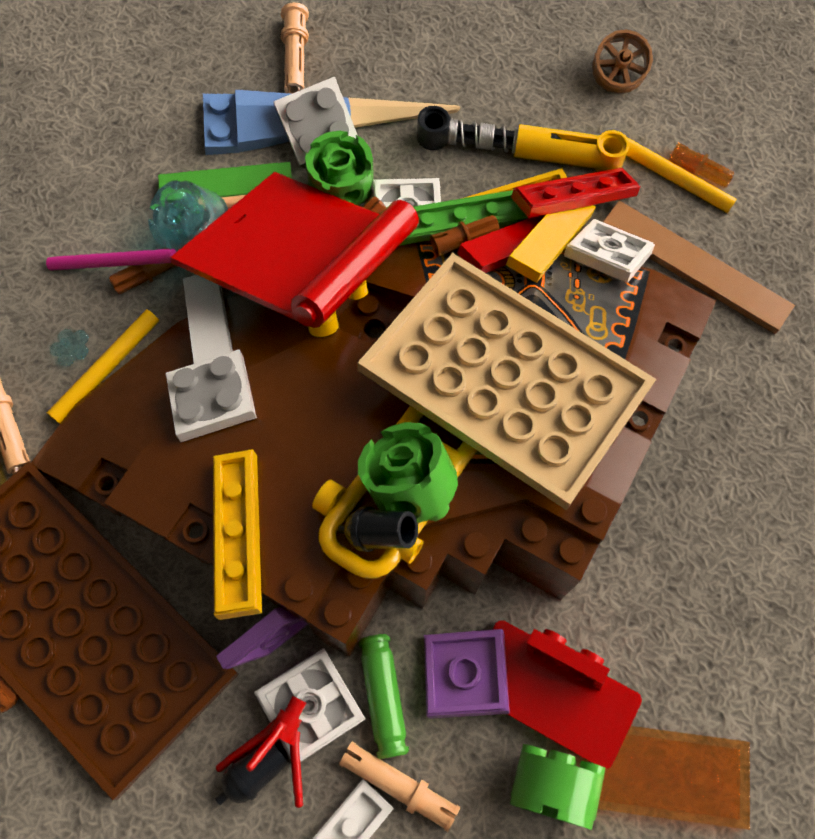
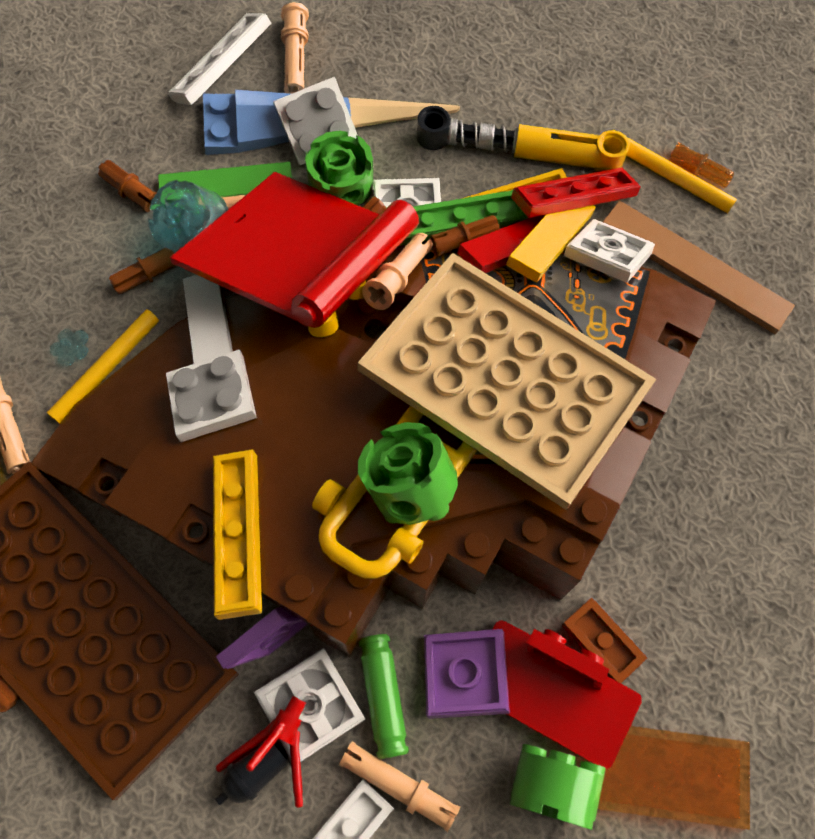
(110, 259): dark pink bar -> none
(126, 184): none -> dark orange axle
(219, 58): none -> white tile
(380, 529): black piece -> none
(393, 276): none -> light nougat pin
(601, 635): none -> dark orange plate
(622, 61): medium nougat wheel -> none

